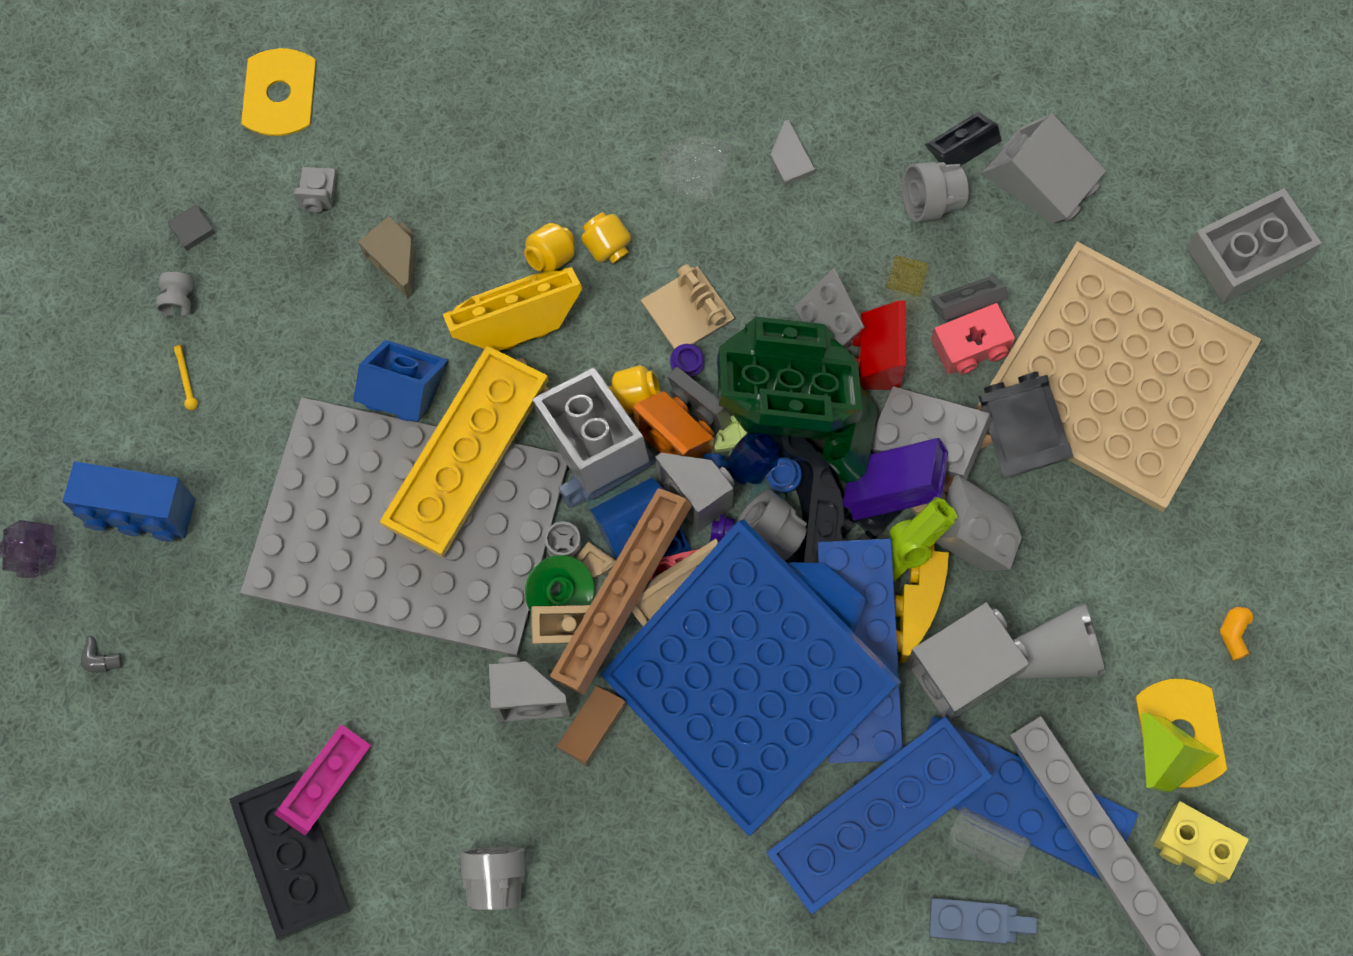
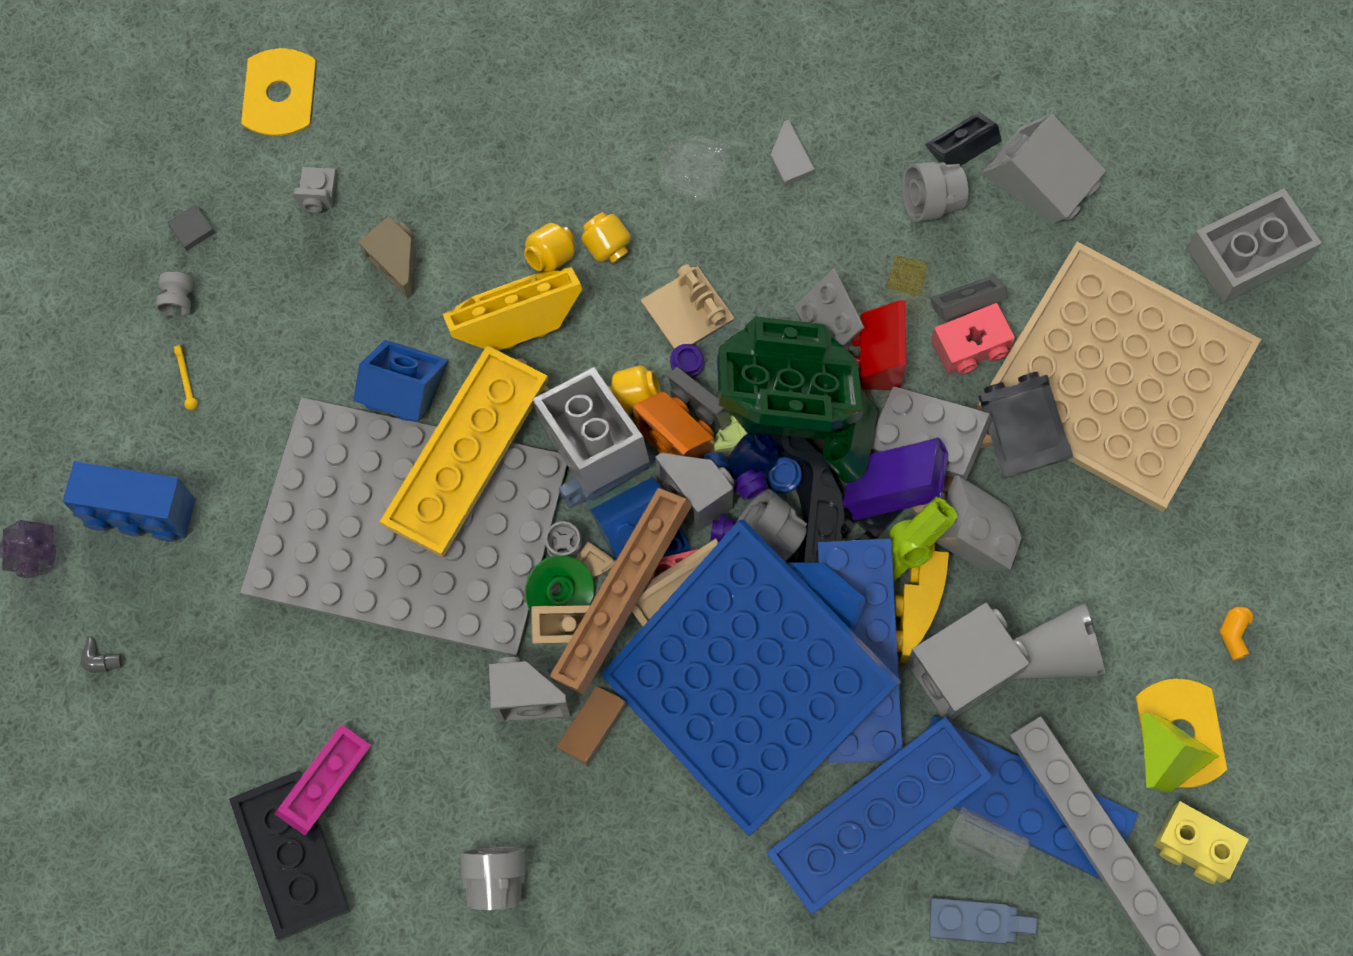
(750, 484): none -> dark purple plate

